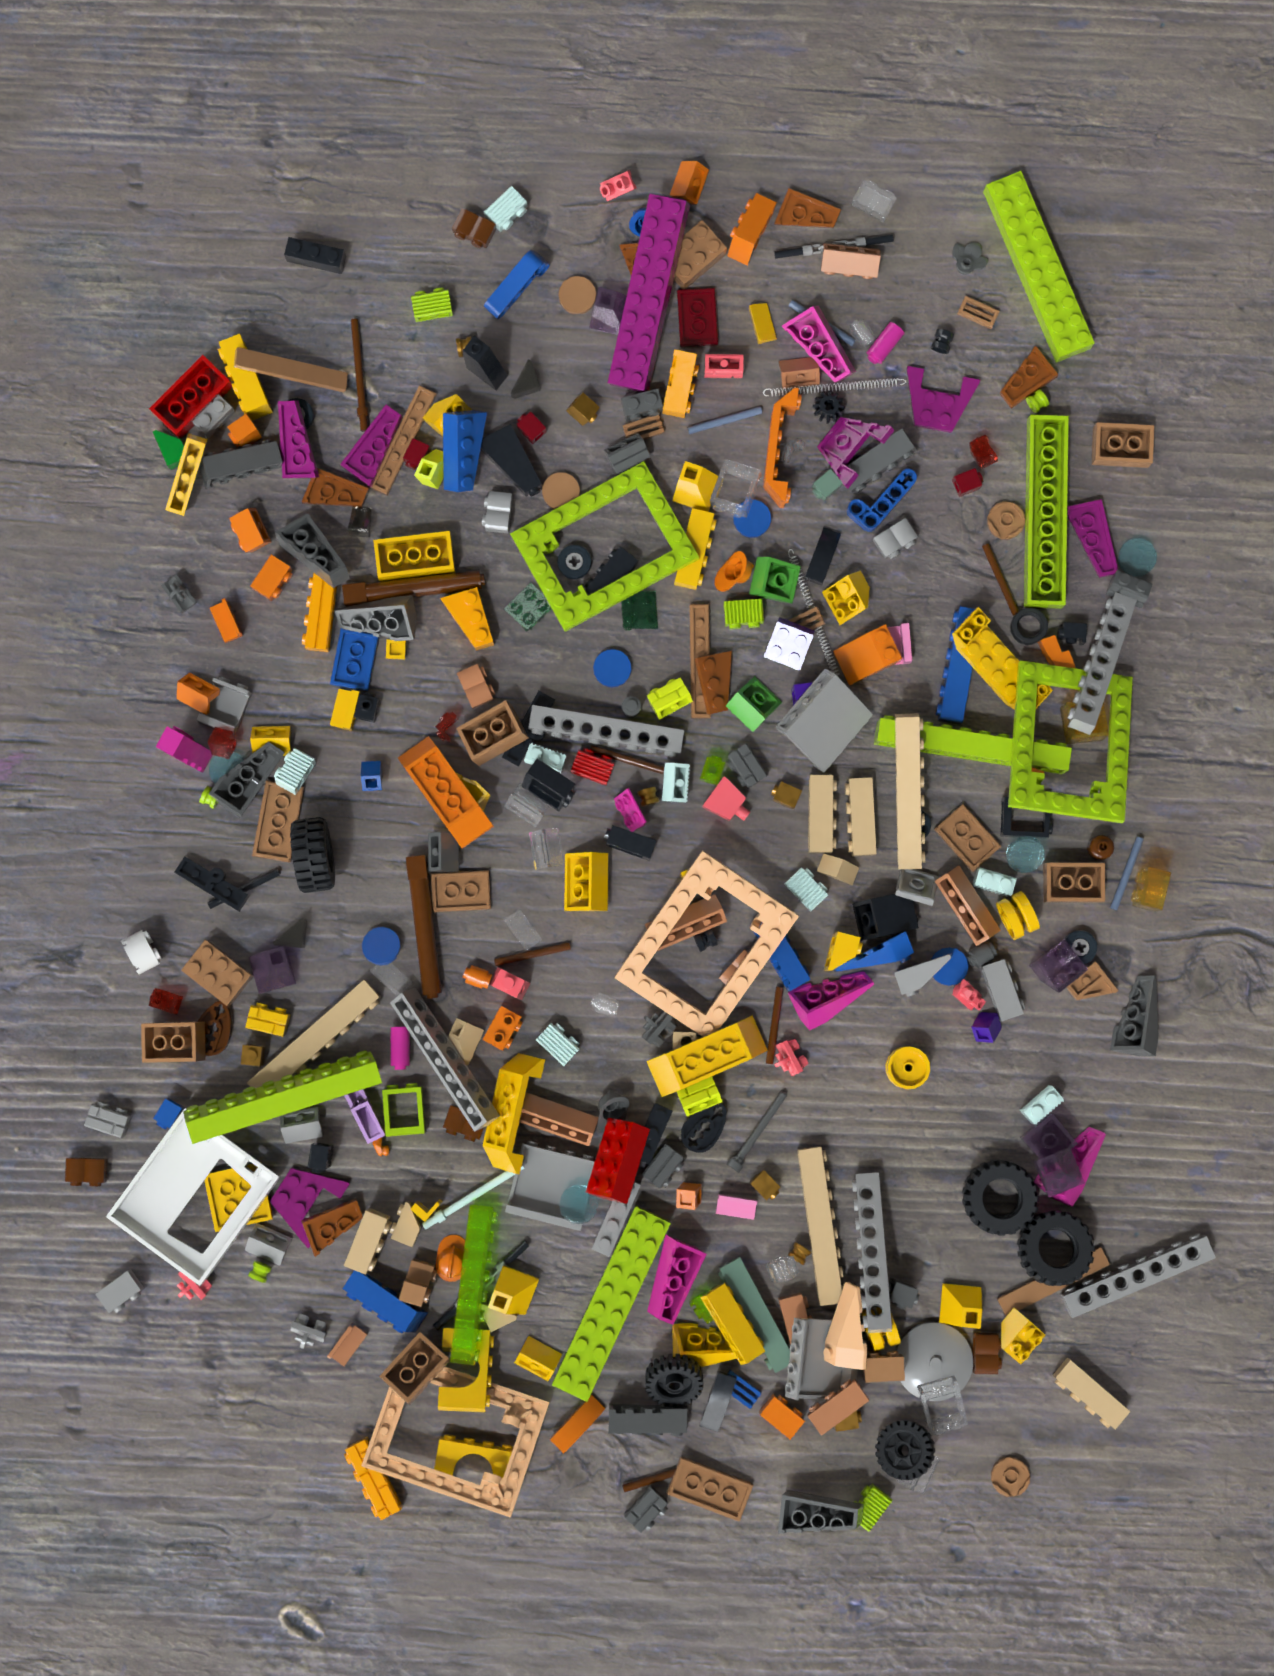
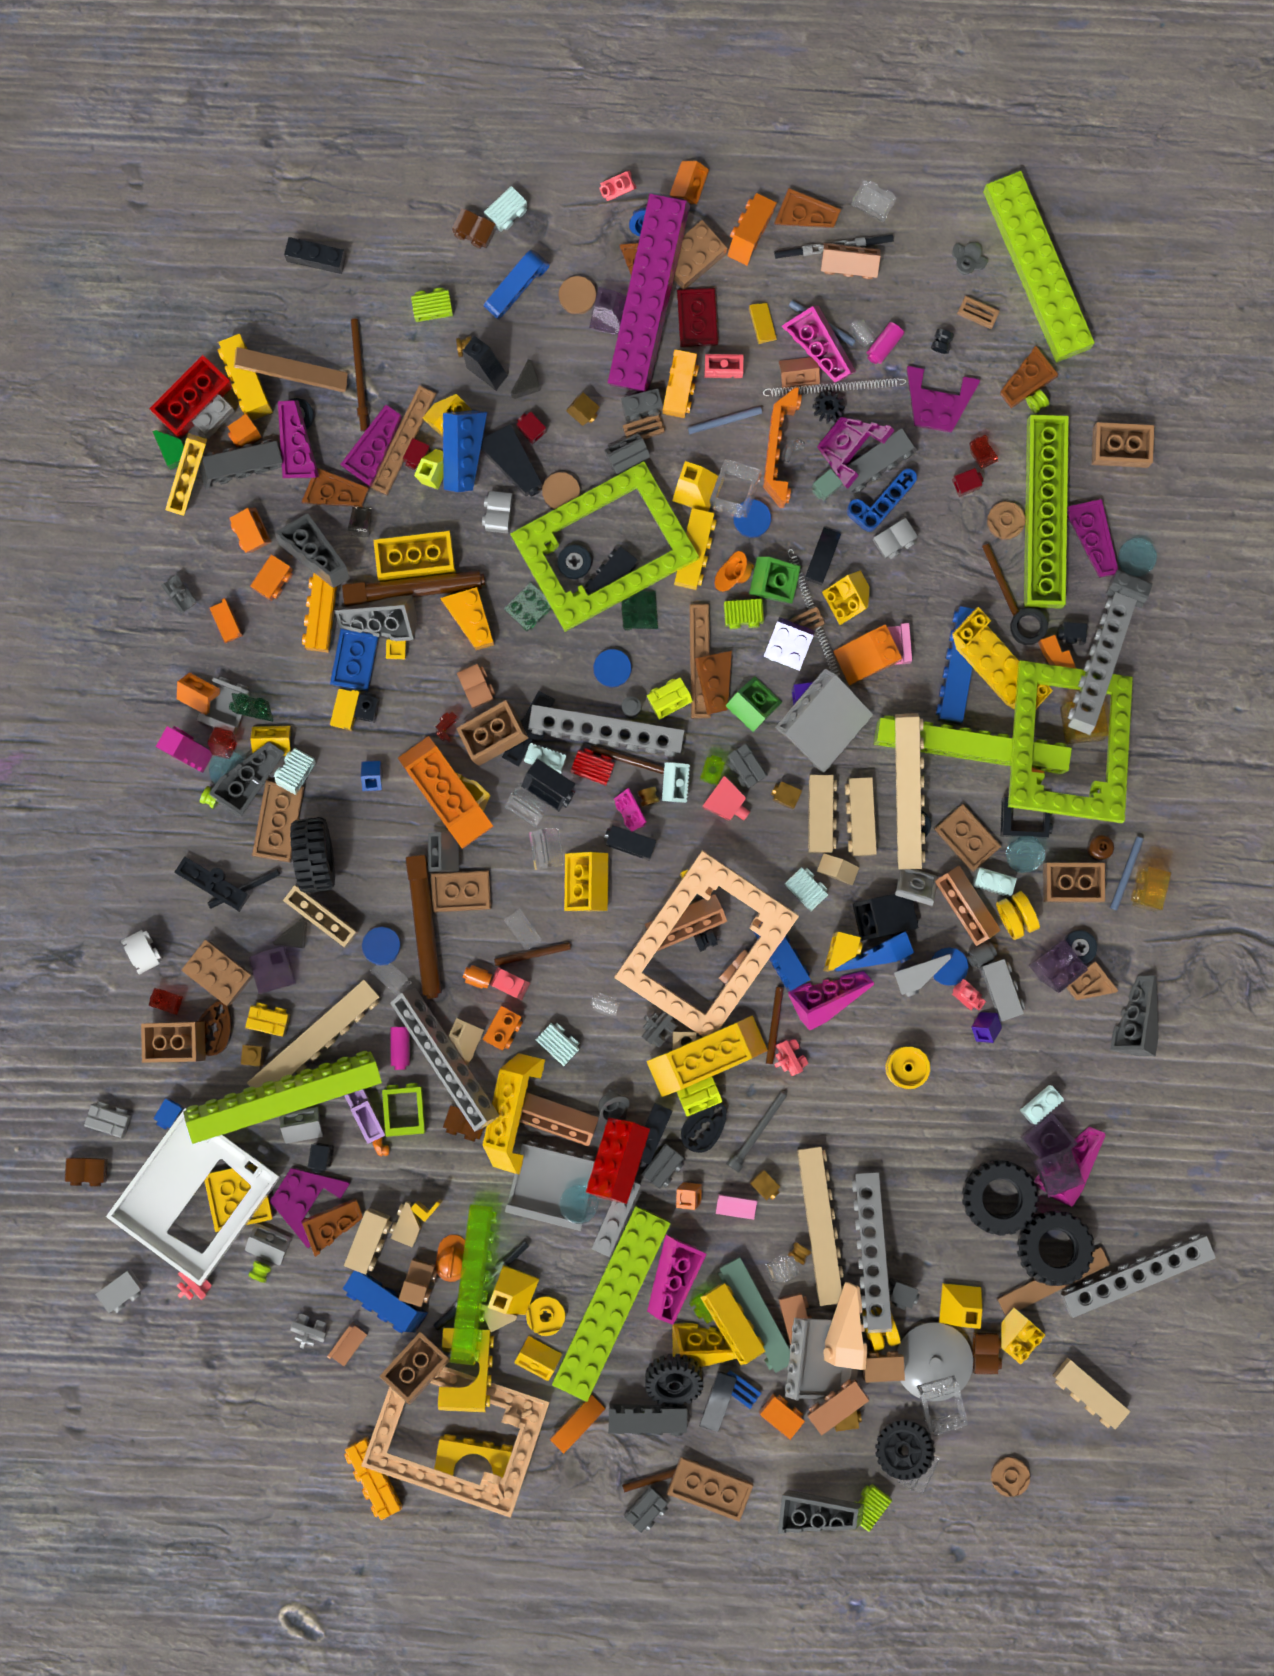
(251, 707): none -> clear green hinge
(321, 916): none -> tan brick
(441, 1215): light aqua bar -> none
(538, 1324): none -> yellow plate

